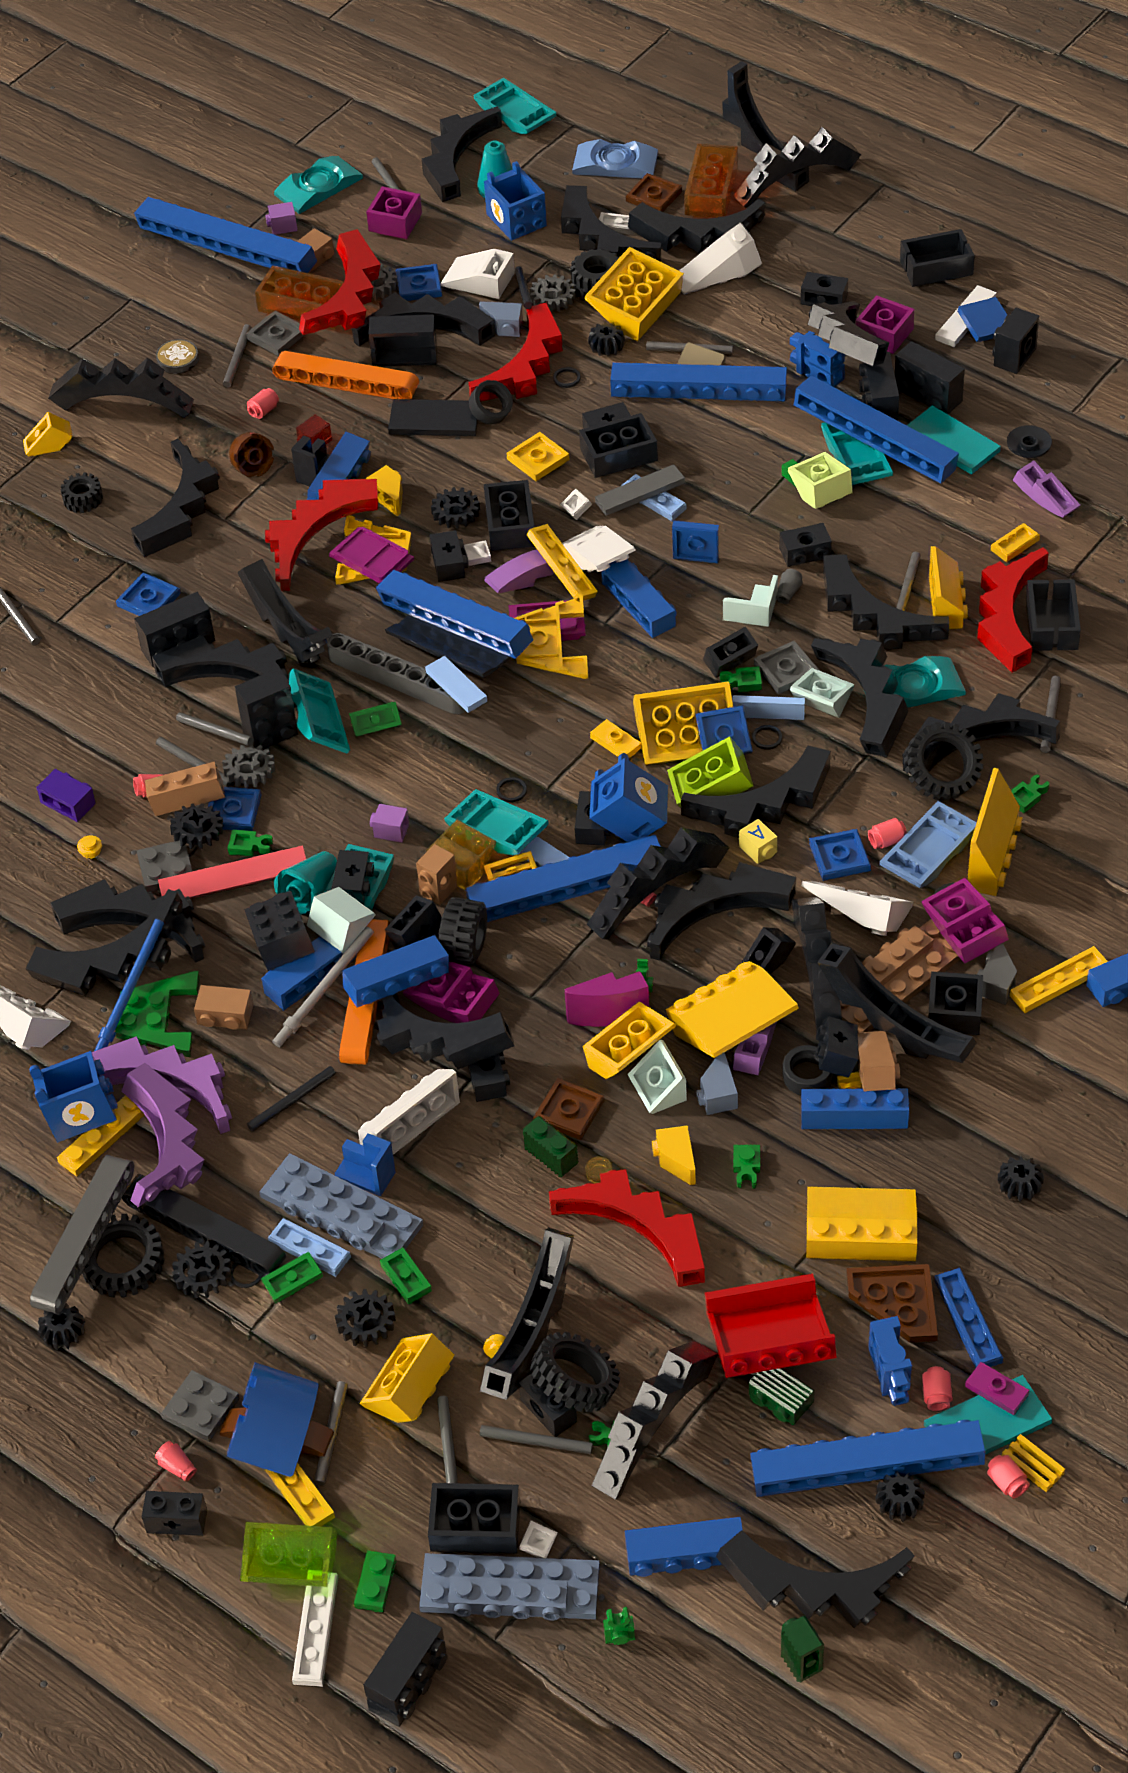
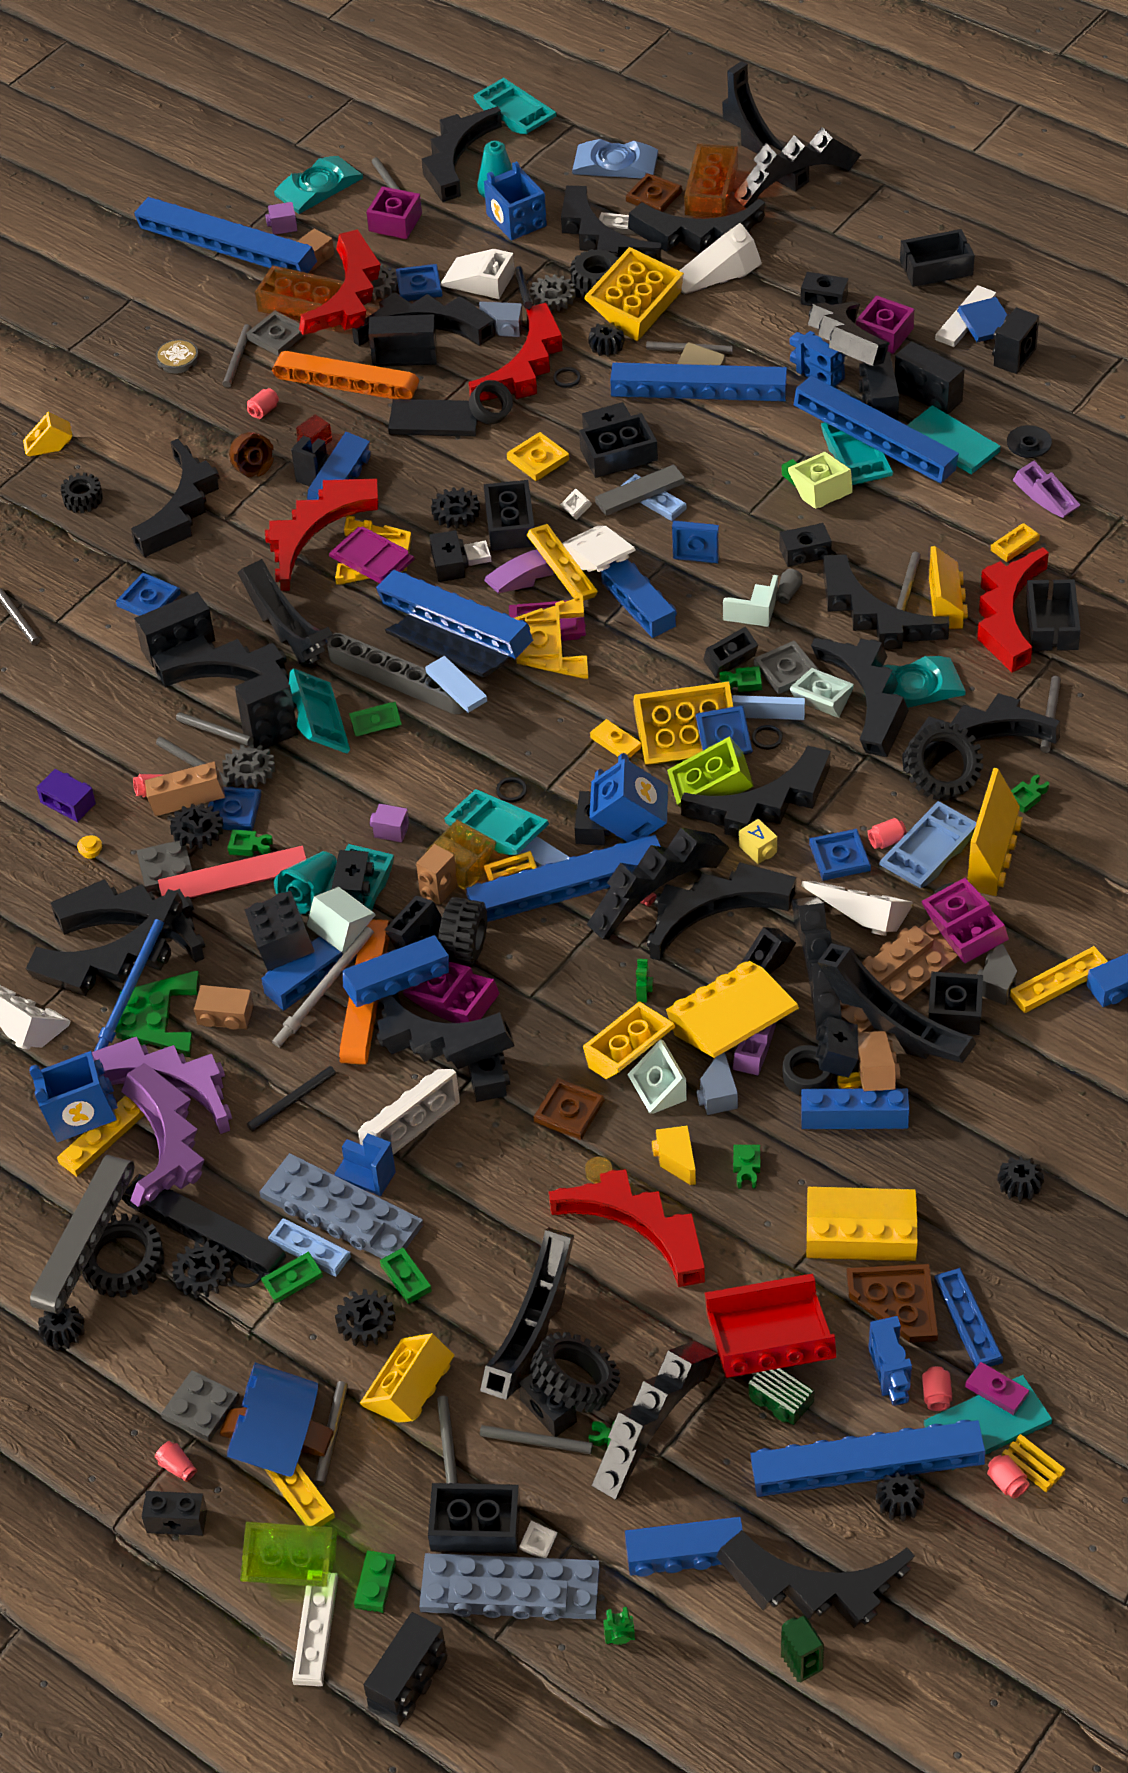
(143, 382): black arch -> none
(389, 488): yellow slope -> none
(493, 1344): yellow plate -> none
(550, 1146): dark green brick -> none
(604, 999): magenta slope -> none

